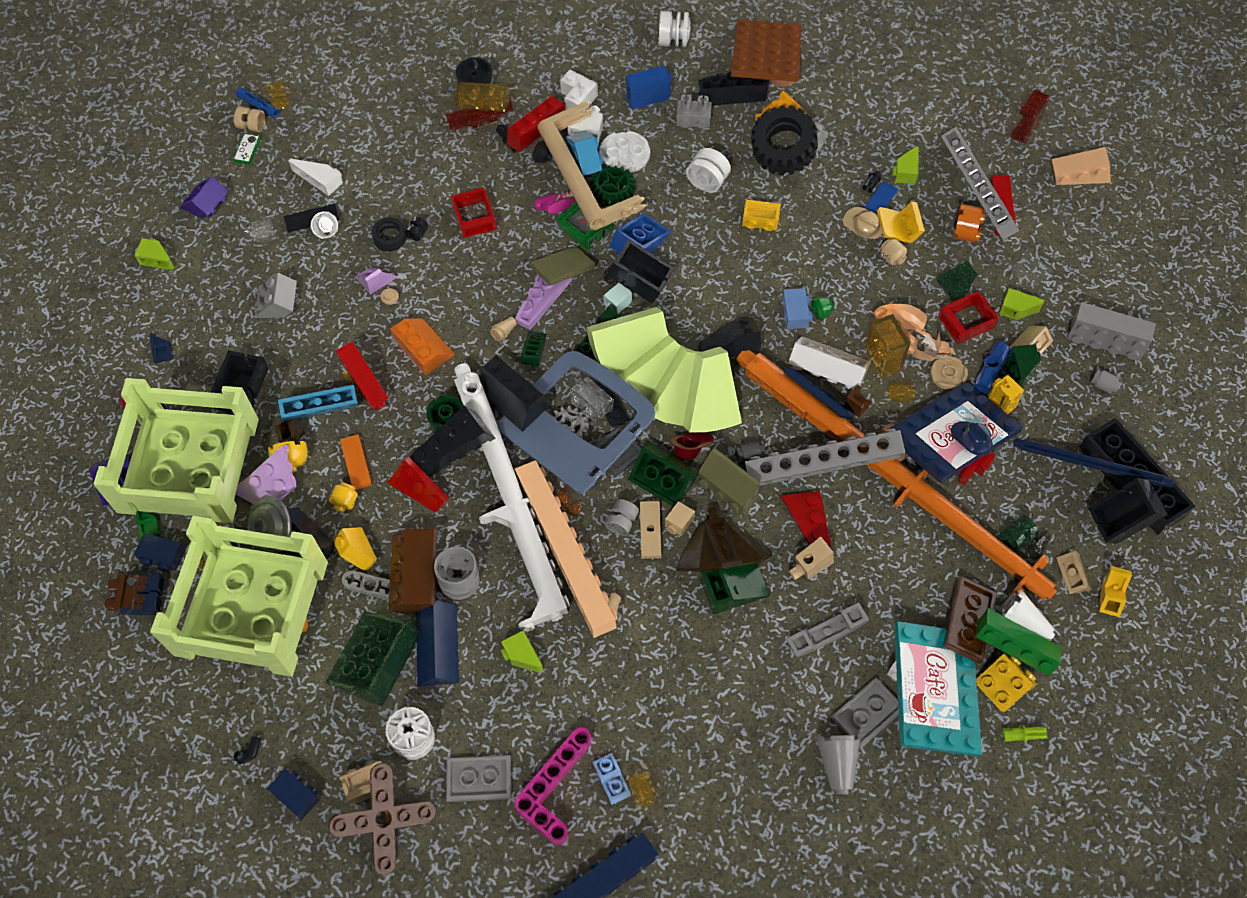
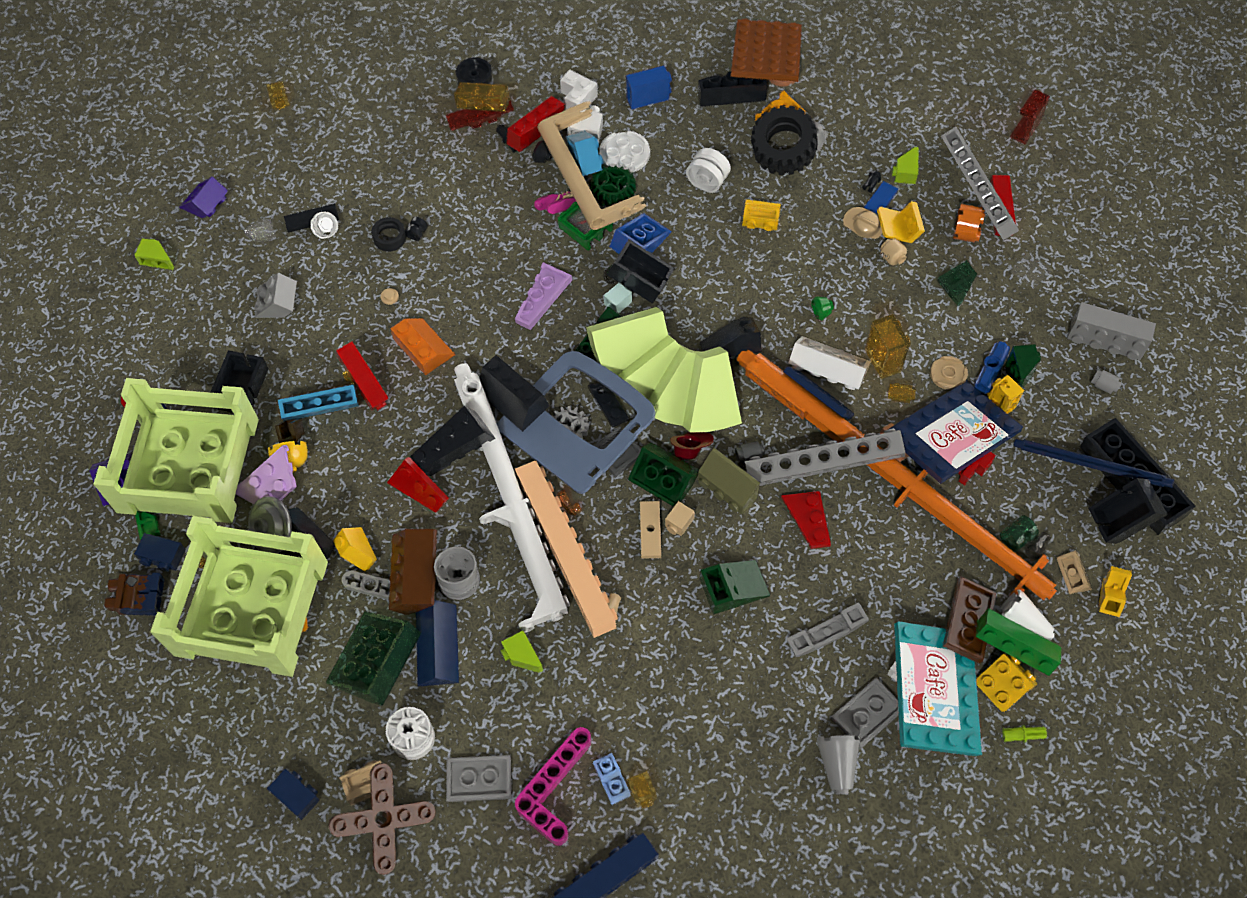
(160, 349): dark blue tile -> none
(247, 149): tile -> none
(249, 119): tan wheel -> none
(250, 753): black arm -> none
(260, 104): blue pin -> none
(319, 175): white slope -> none
(343, 497): yellow head -> none
(356, 462): orange tile -> none
(373, 279): lavender slope -> none
(442, 410): dark green brick -> none
(478, 225): red window -> none
(502, 329): tan cone -> none
(533, 359): dark green slope -> none
(562, 265): olive tile -> none
(591, 399): clear hinge -> none
(622, 517): light grey wheel -> none
(674, 29): white wheel -> none
(694, 112): light grey brick -> none
(720, 546): dark brown panel -> none
(796, 308): medium blue brick -> none
(822, 558): tan torso -> none
(856, 402): reddish brown panel -> none
(915, 319): light nougat animal -> none
(954, 326): red window -> none
(973, 436): dark blue piece -> none
(1020, 305): lime slope -> none
(1034, 335): tan panel -> none
(1082, 168): light nougat wedge -> none

